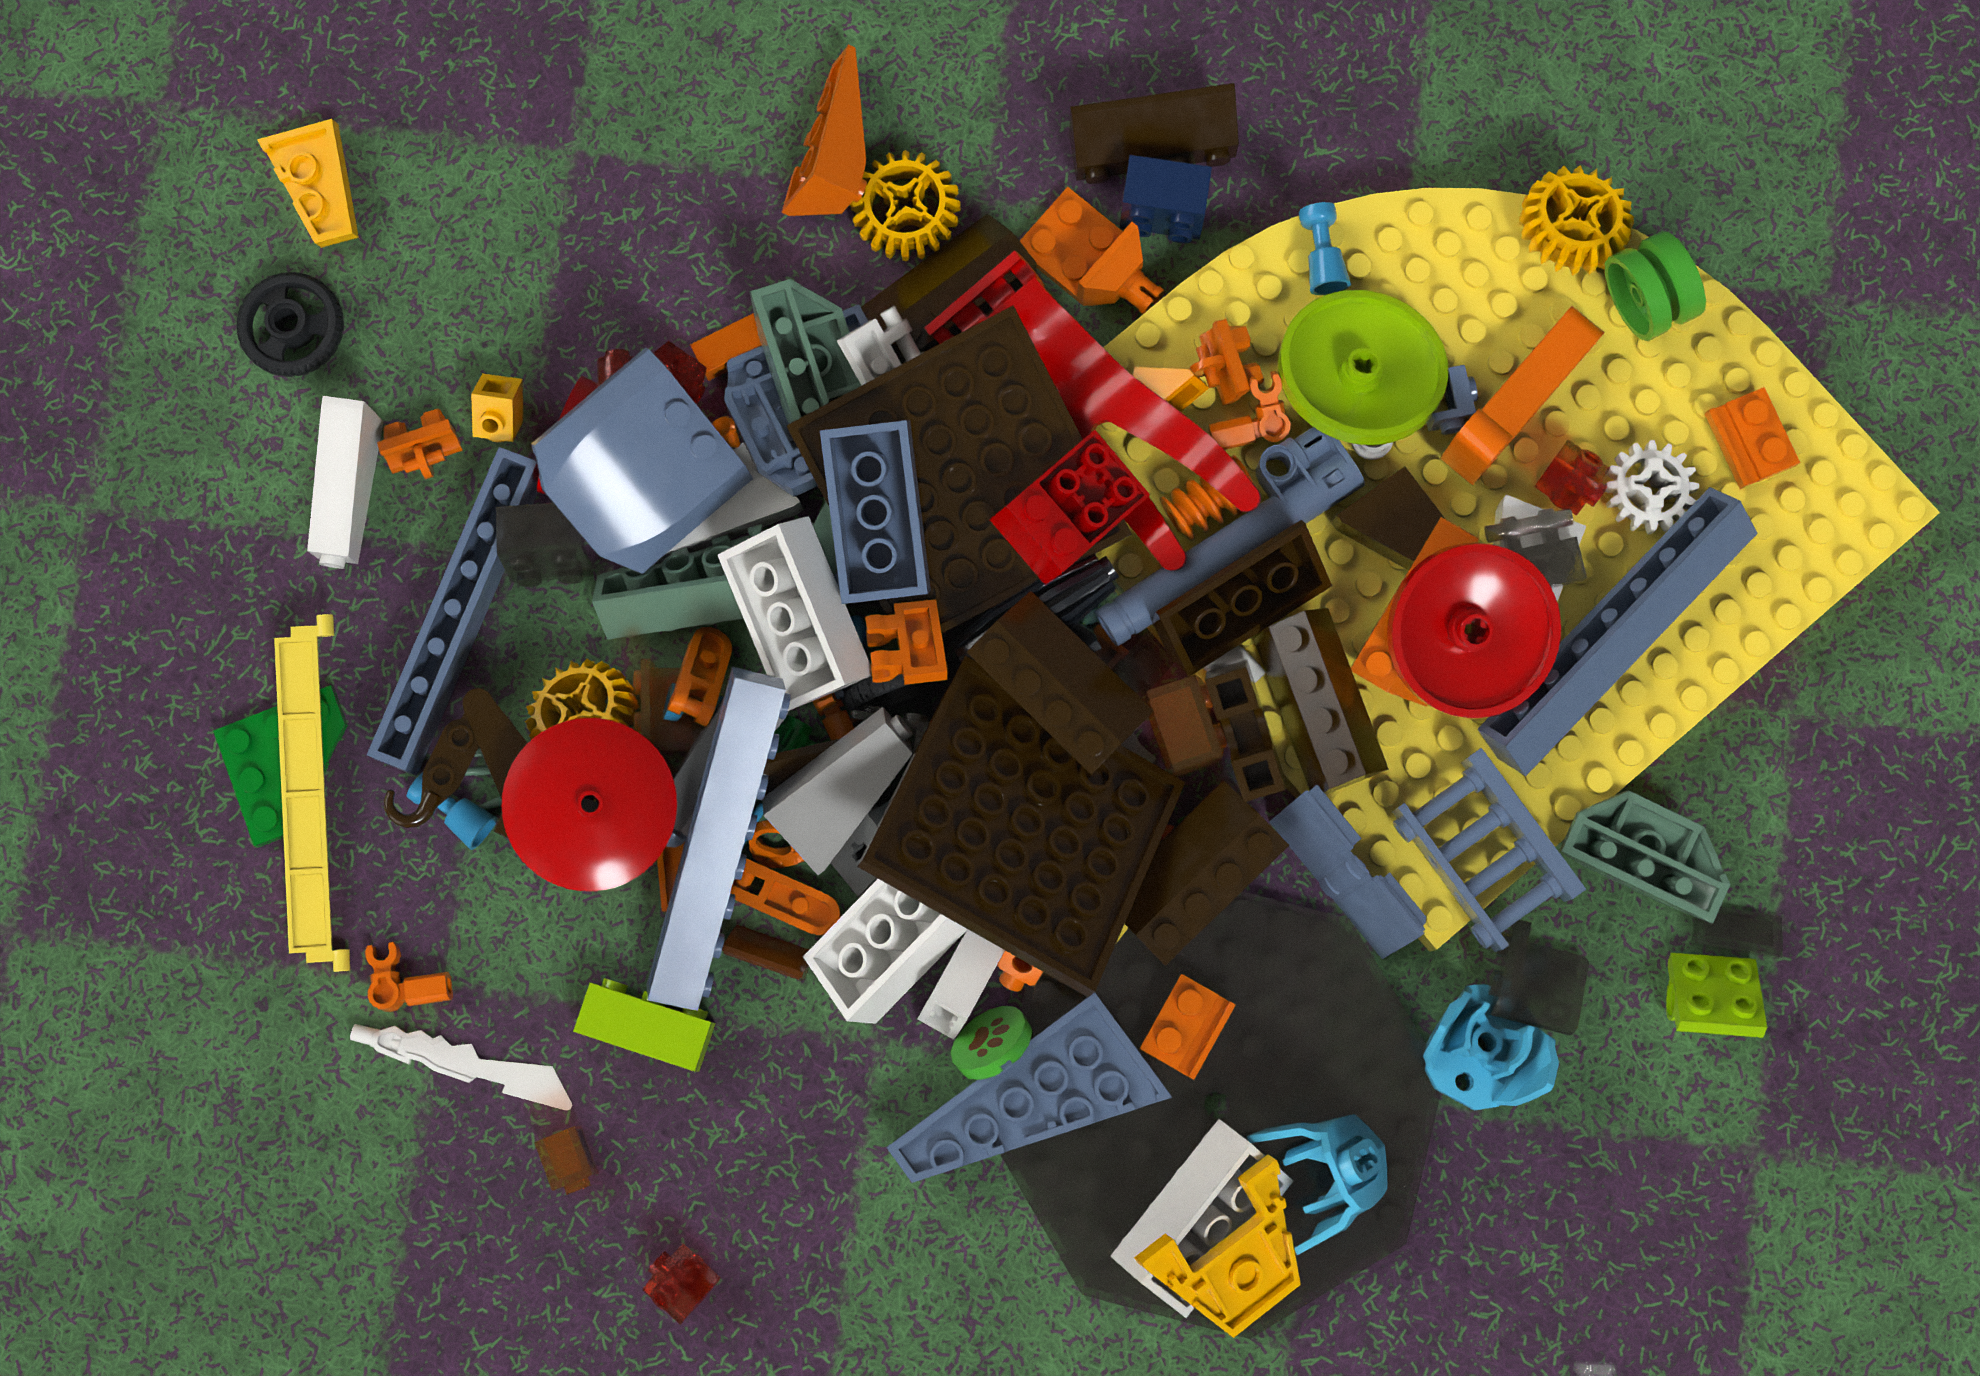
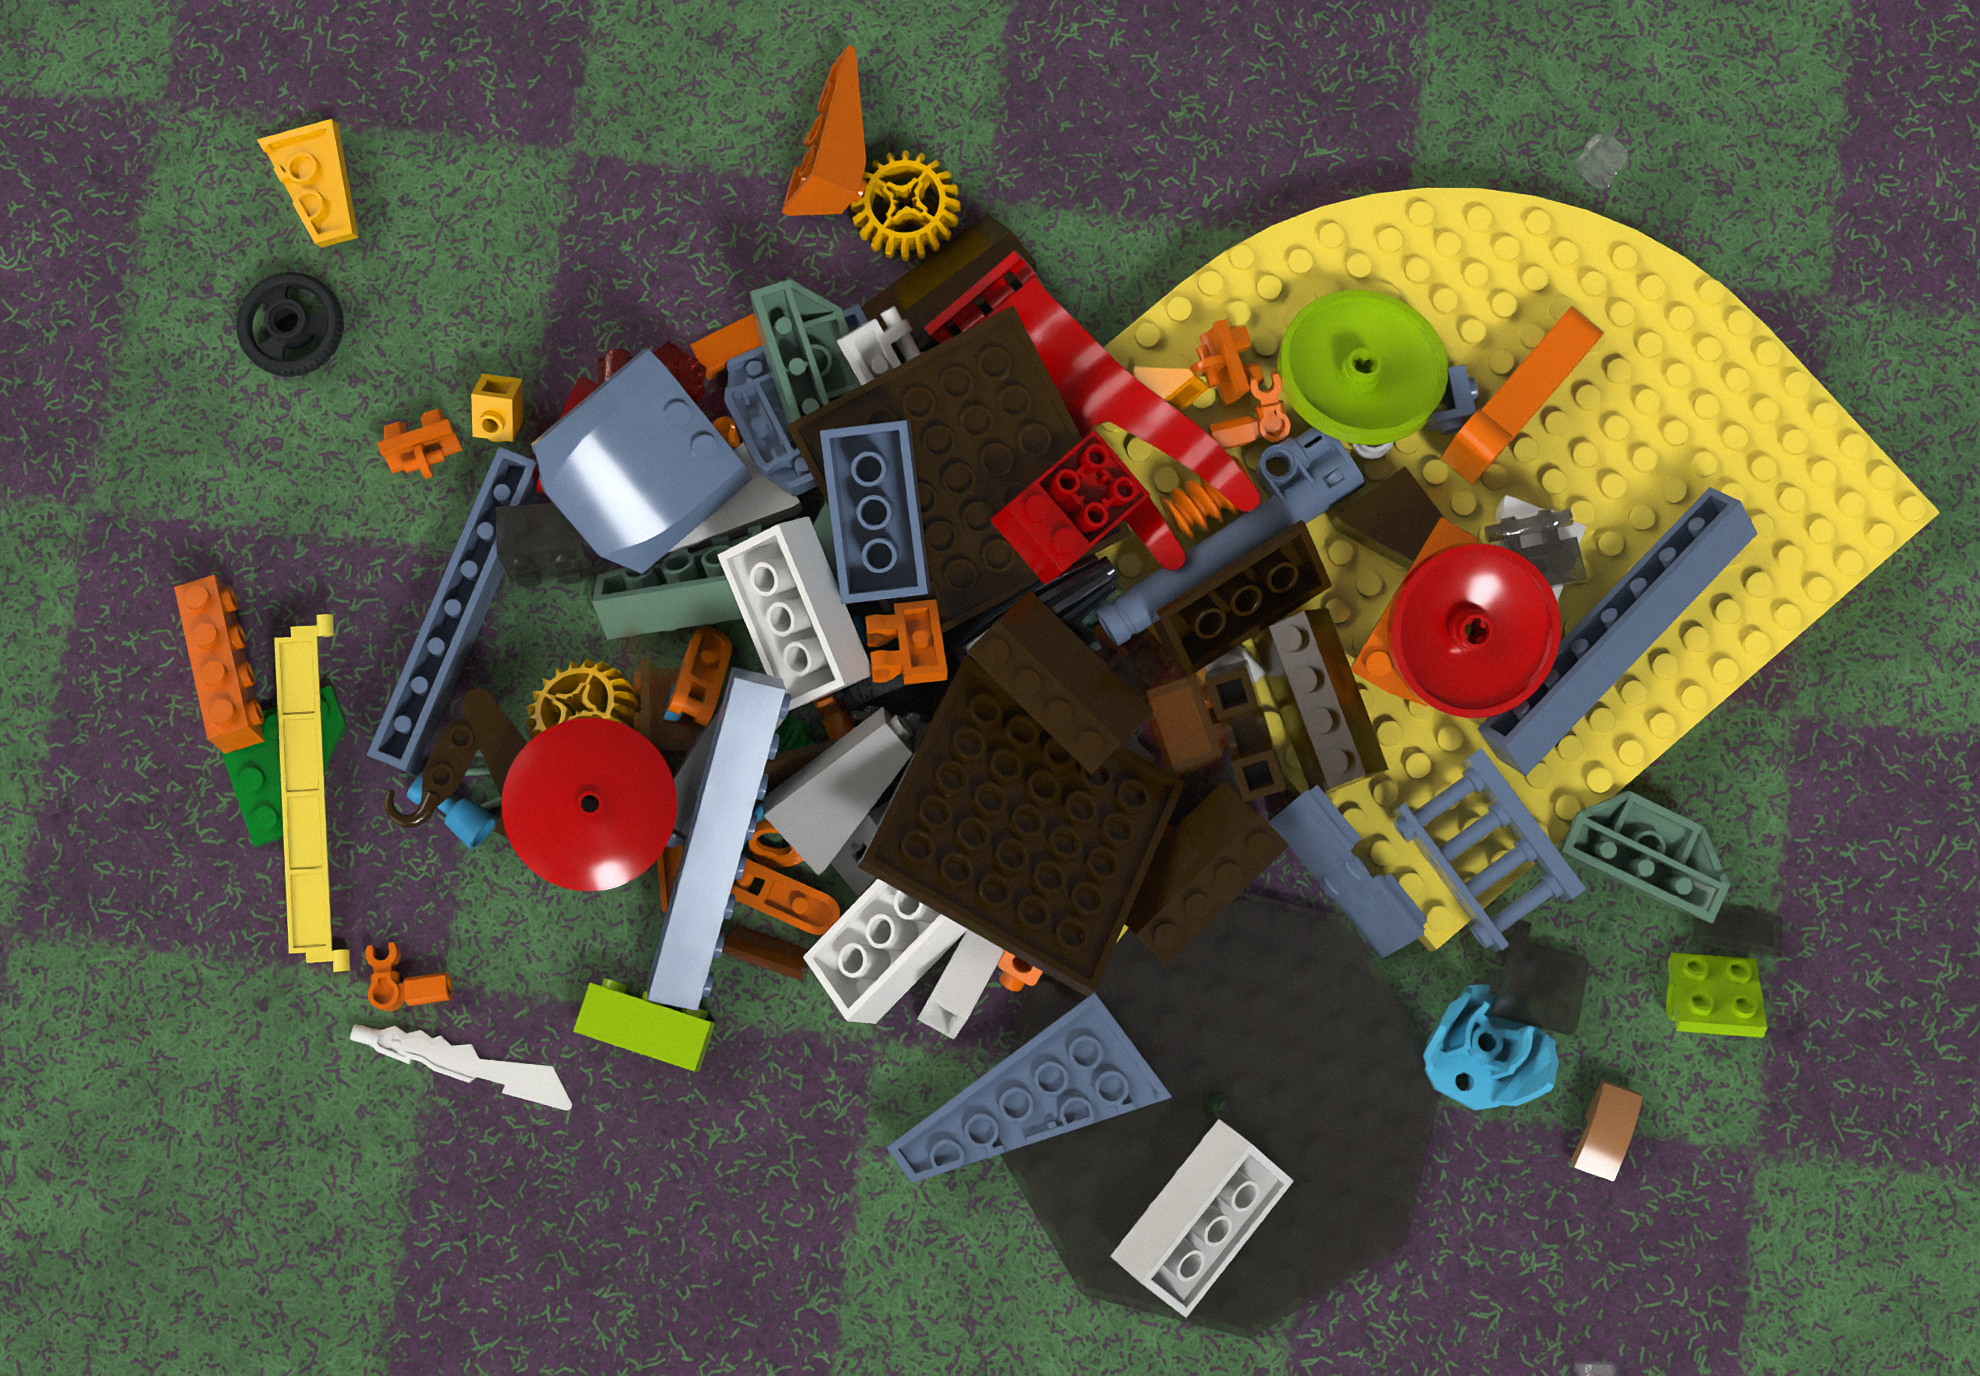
(220, 664): none -> orange brick
(342, 480): white slope -> none
(567, 1160): clear orange brick -> none
(680, 1282): clear red brick -> none
(990, 1042): bright green tile -> none
(1090, 255): orange plate -> none
(1165, 198): dark blue brick -> none
(1168, 126): dark brown slope -> none
(1187, 1026): orange plate -> none
(1242, 1272): yellow wing -> none
(1326, 262): dark azure piece -> none
(1354, 1159): medium azure piece -> none
(1573, 478): clear red brick -> none
(1577, 205): yellow gear -> none
(1601, 160): none -> clear hinge
(1609, 1130): none -> medium nougat slope
(1652, 470): white gear -> none
(1655, 285): bright green wheel -> none
(1752, 438): orange plate -> none

